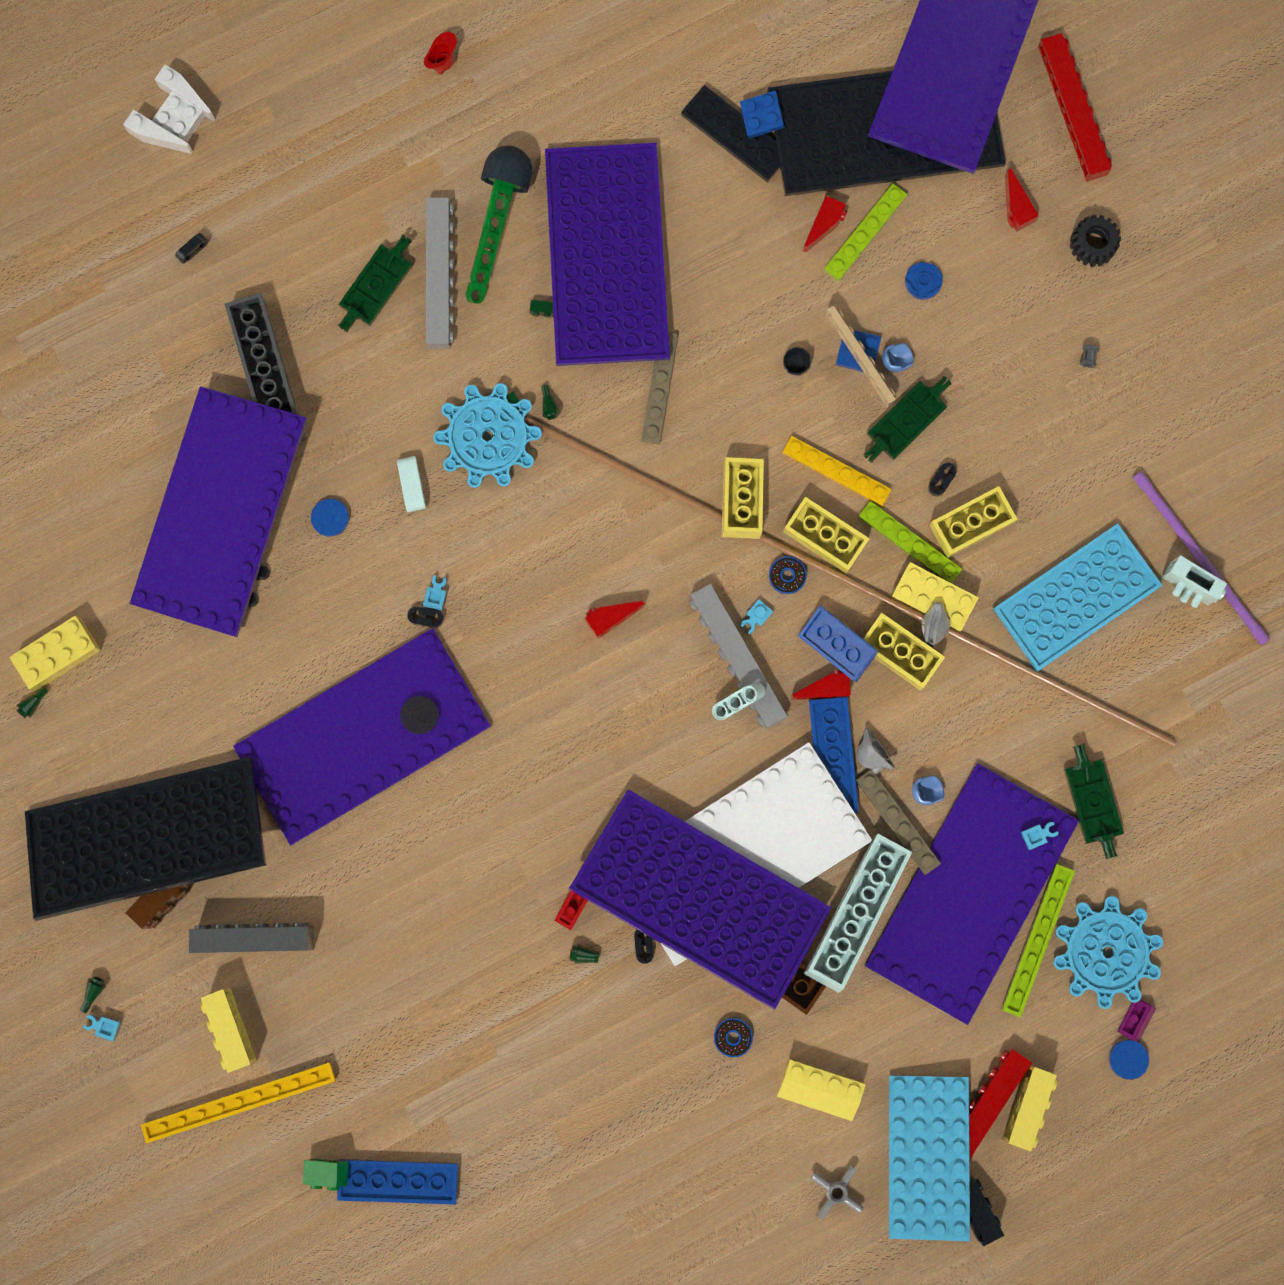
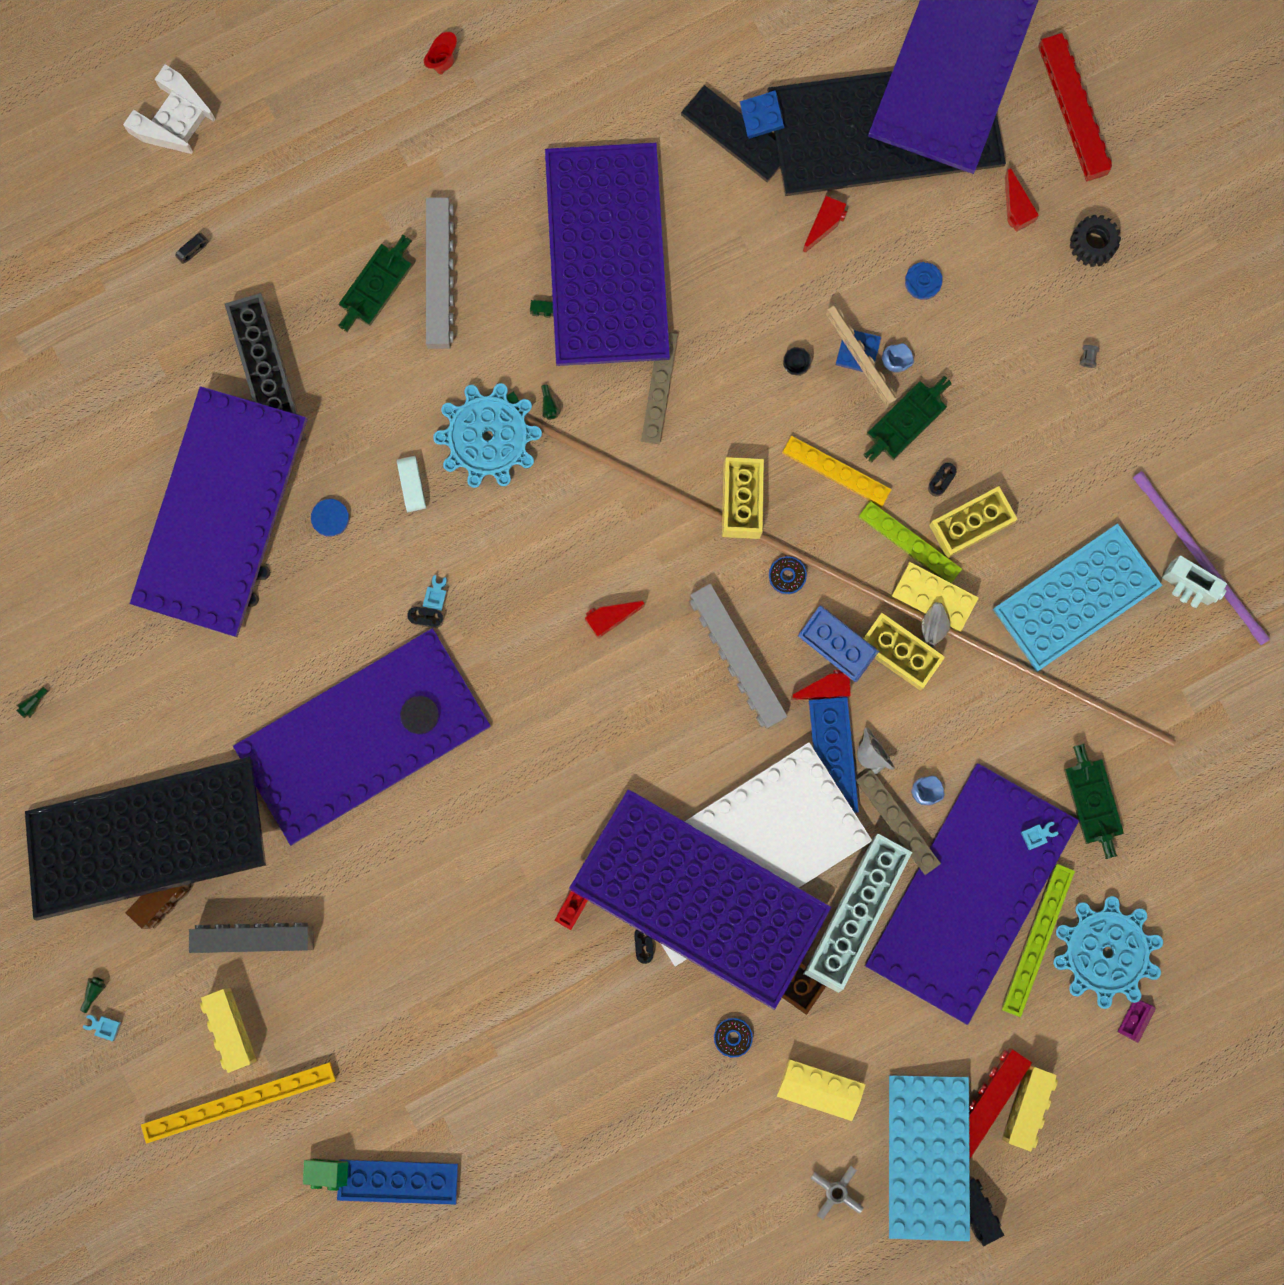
(55, 653): light yellow brick -> none
(508, 172): piece -> none
(583, 955): dark green cone -> none
(746, 699): light aqua beam -> none
(757, 615): medium azure plate -> none
(825, 535): light yellow brick -> none
(865, 232): lime plate -> none
(1128, 1059): blue tile -> none

